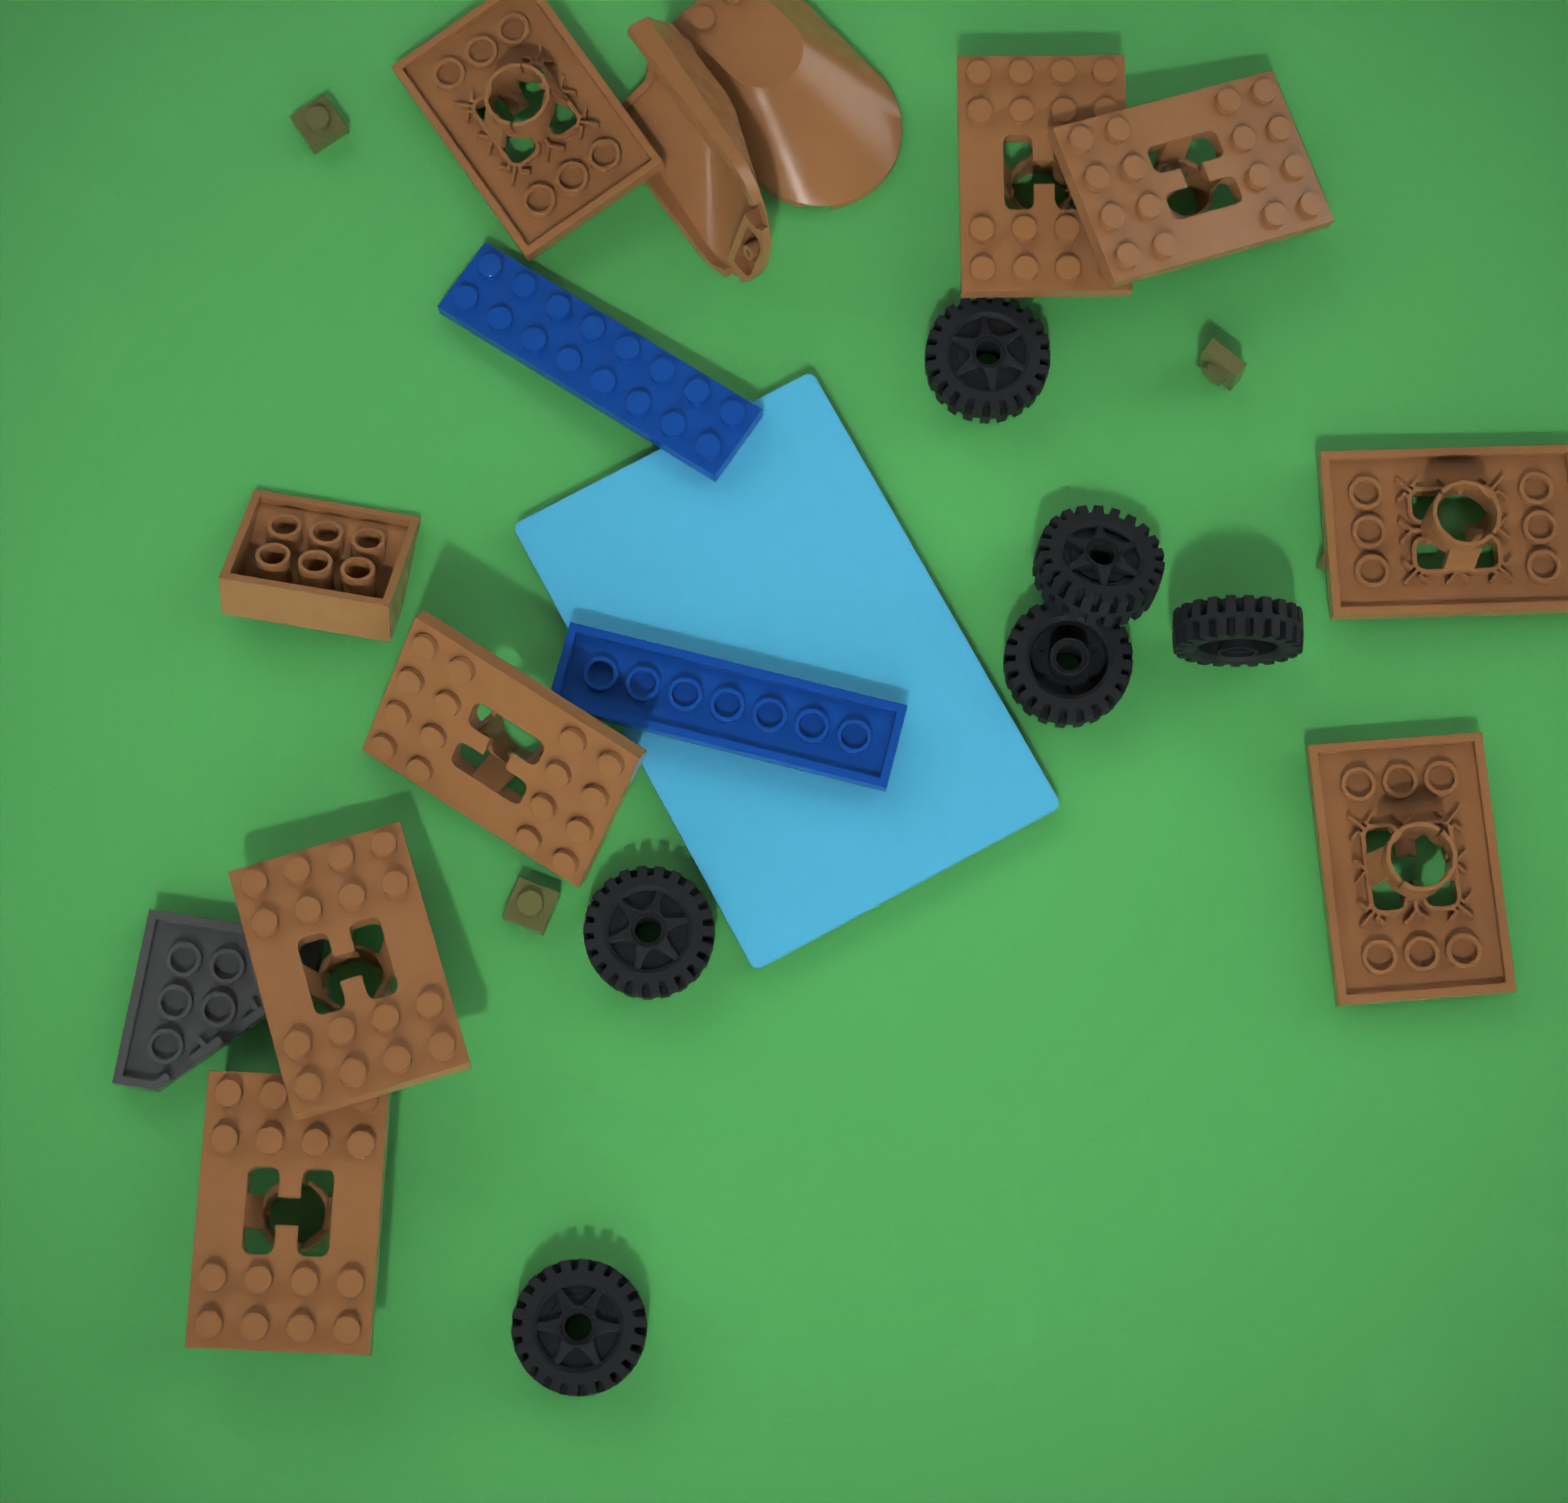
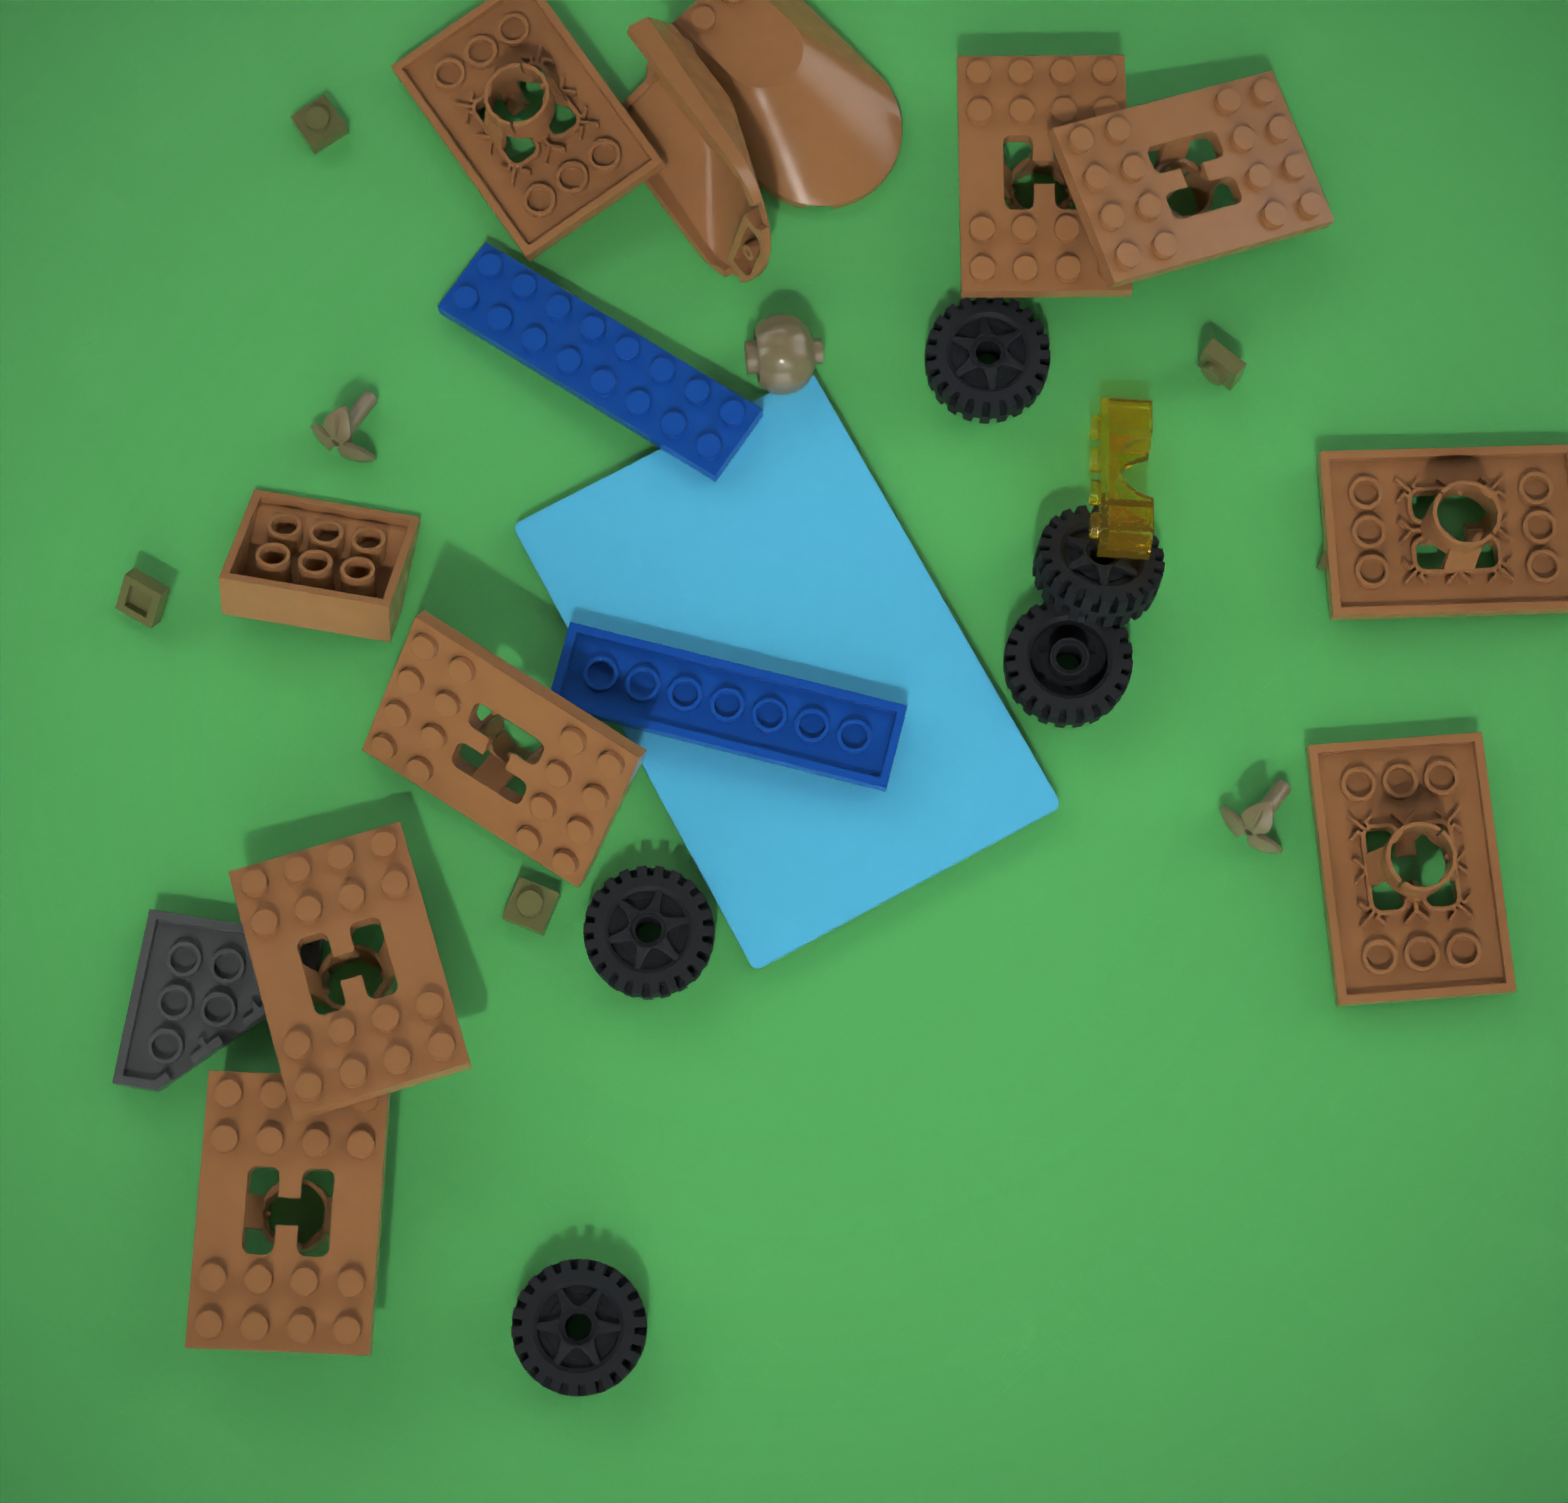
(142, 598): none -> olive plate
(342, 424): none -> dark tan plant
(782, 354): none -> dark tan plant
(1123, 515): none -> clear yellow arch
(1238, 631): black wheel -> none
(1258, 819): none -> dark tan plant

